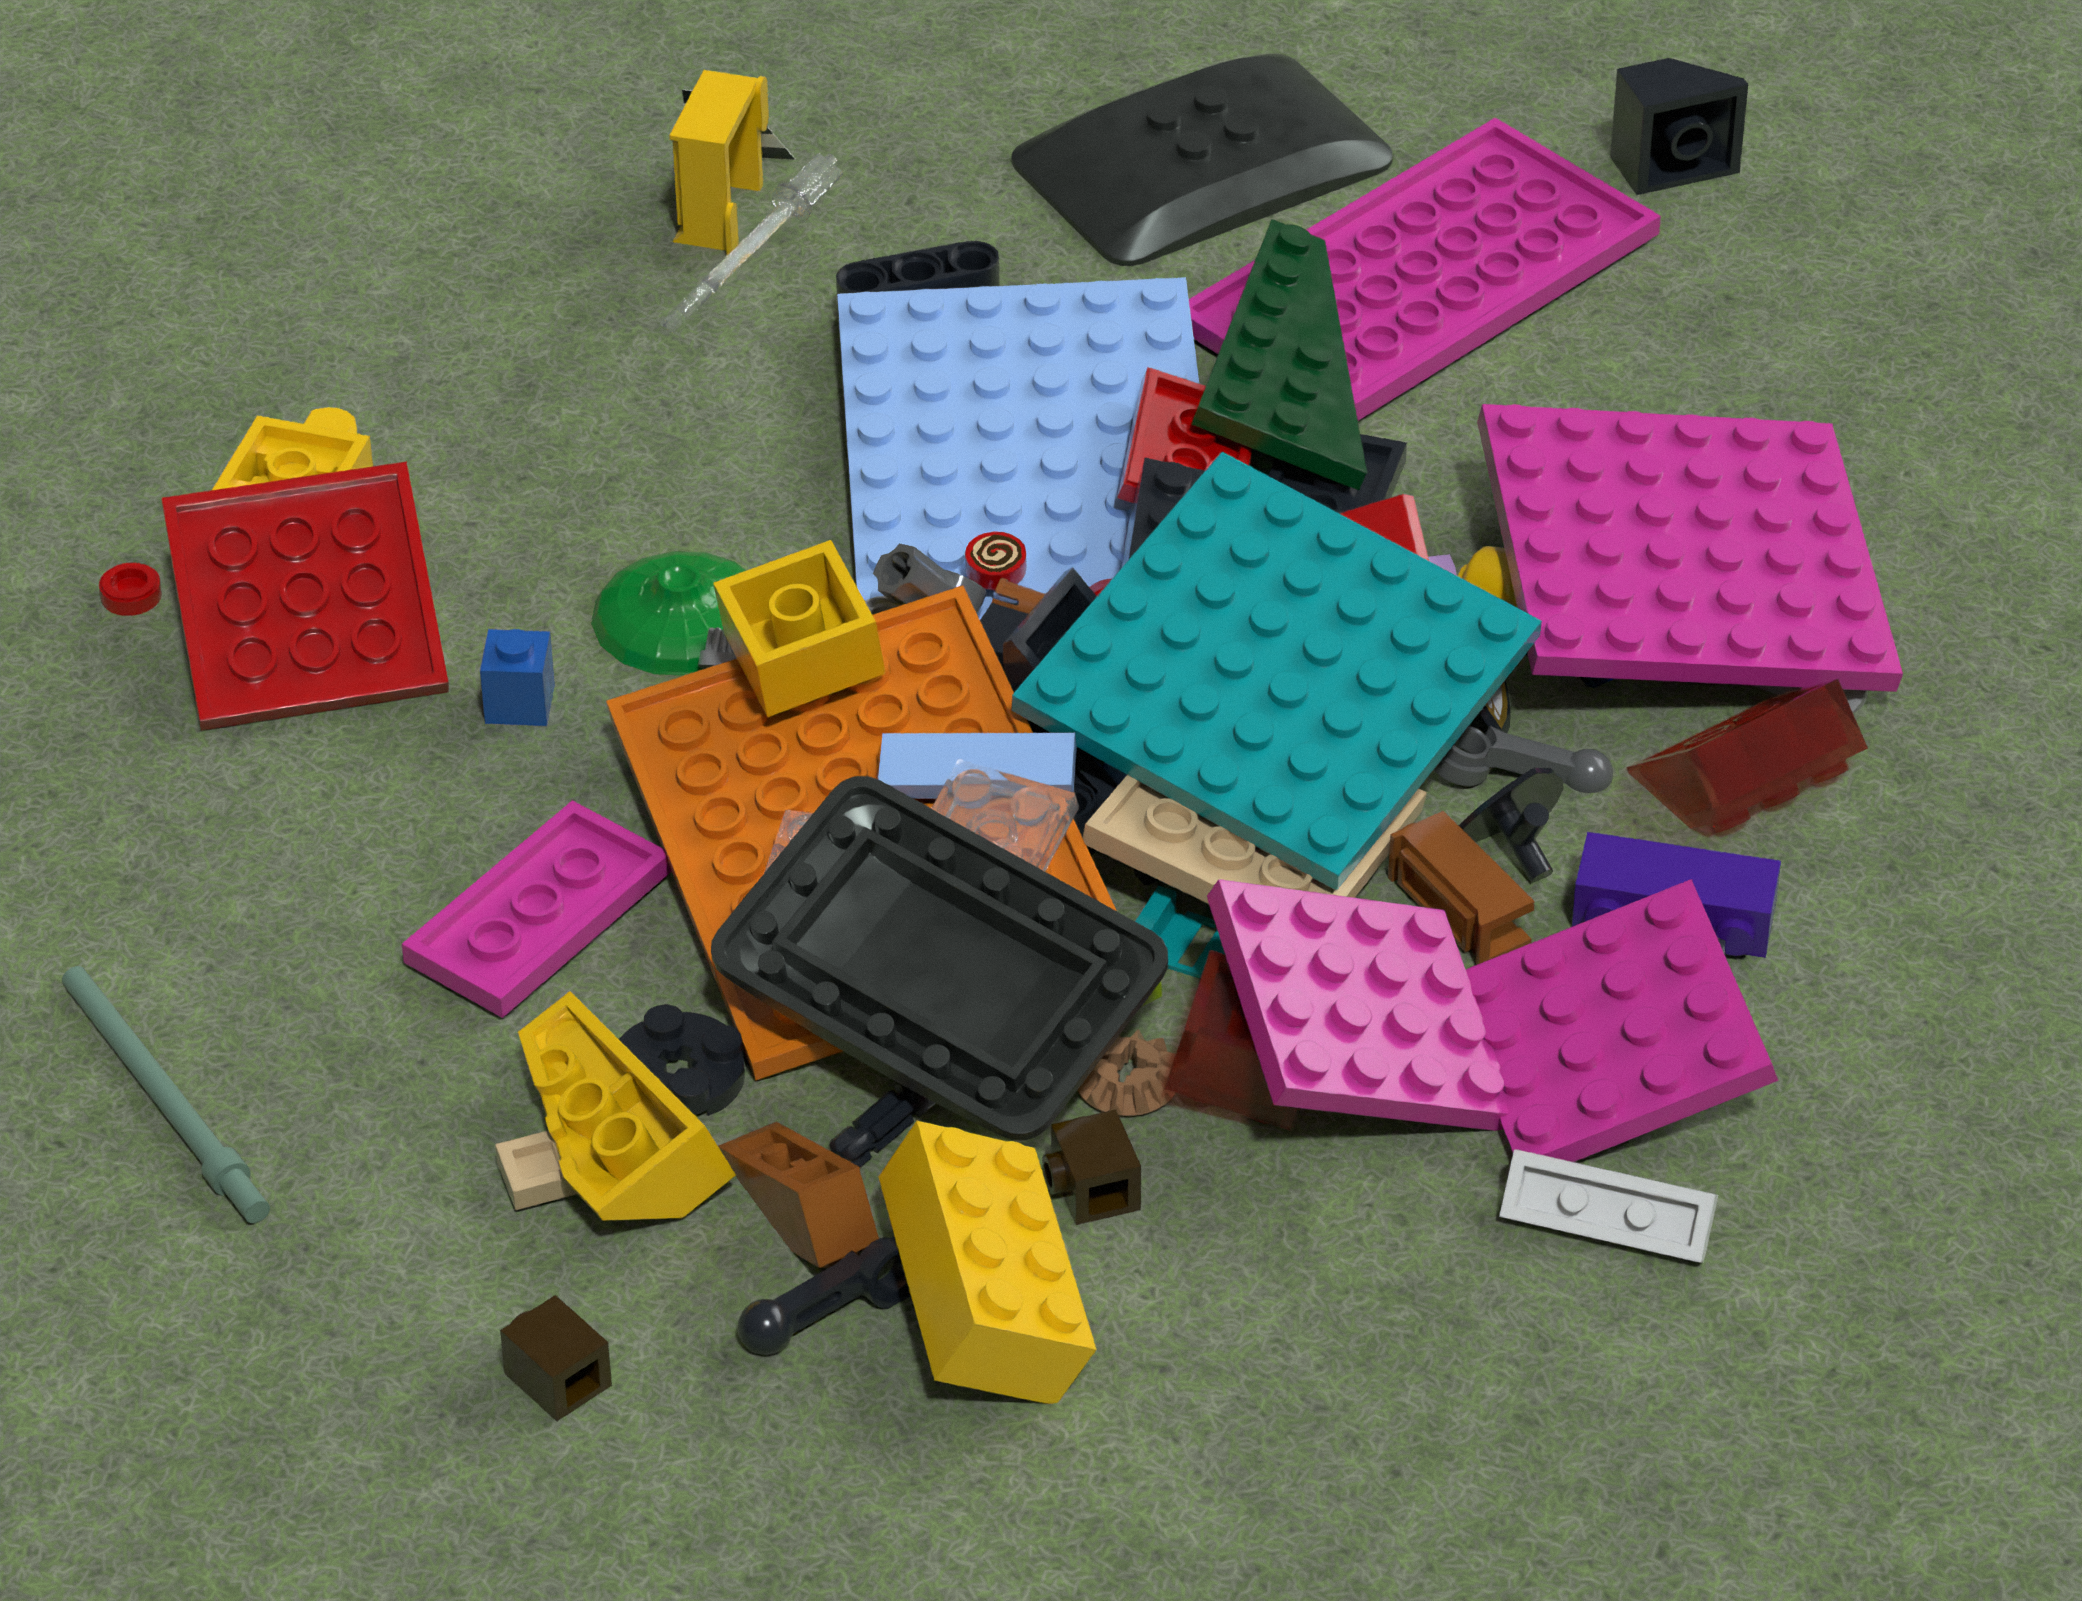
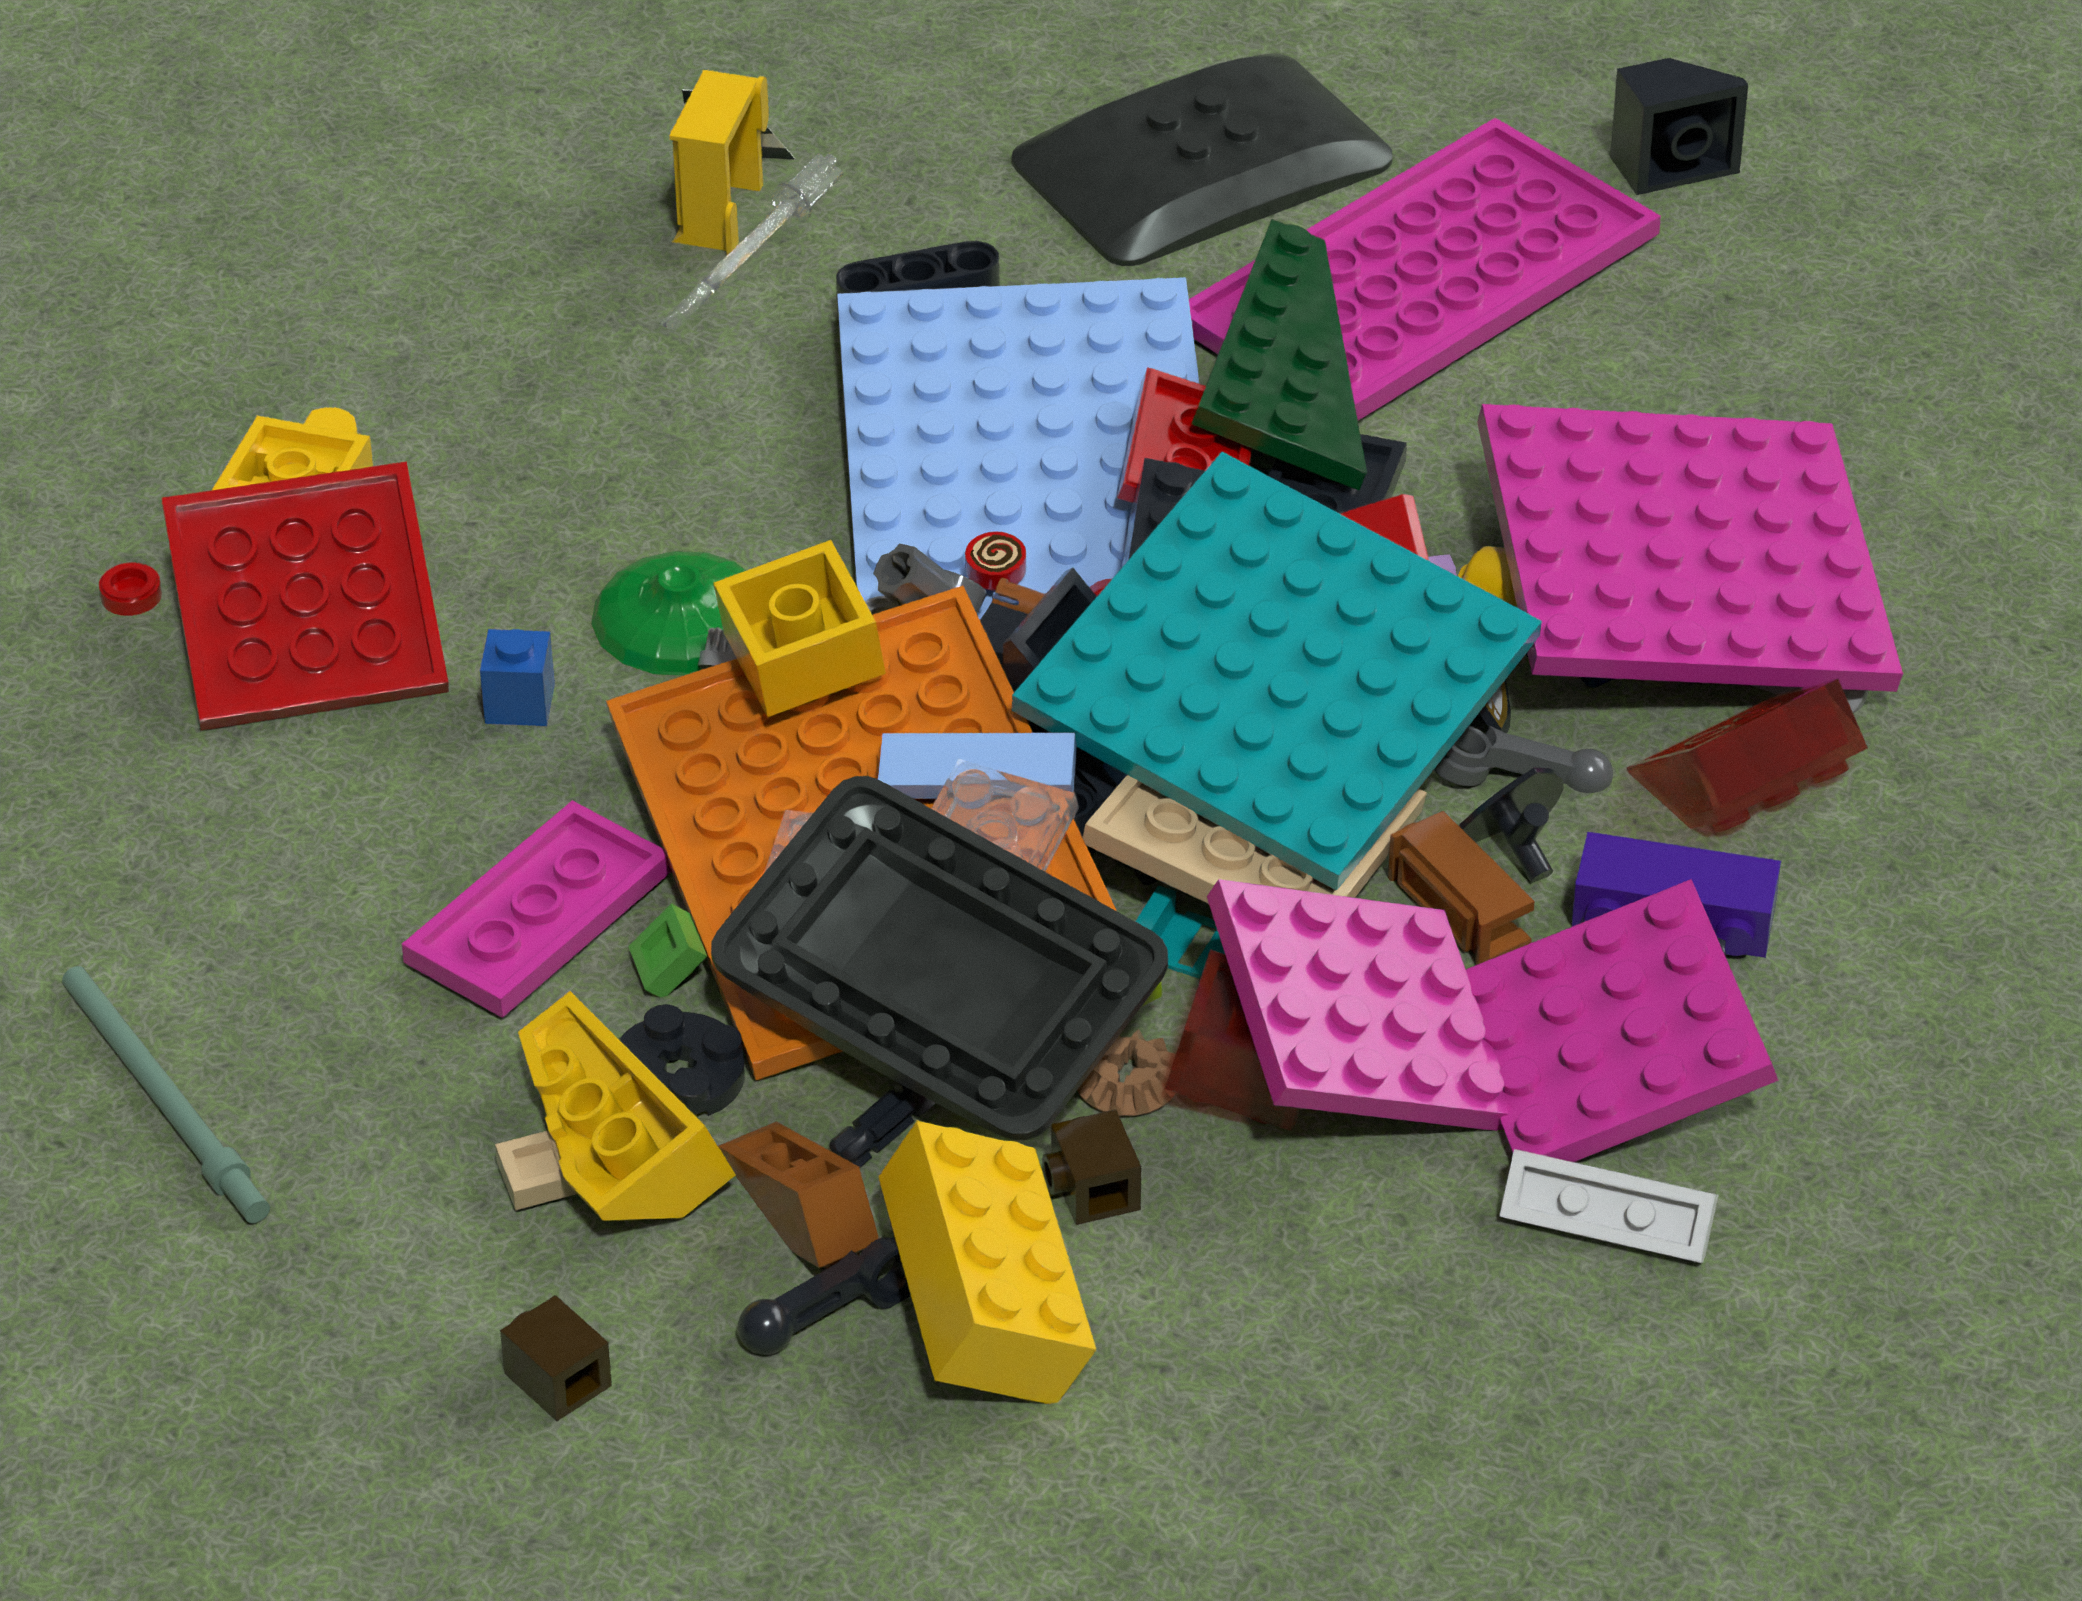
(667, 951): none -> bright green plate

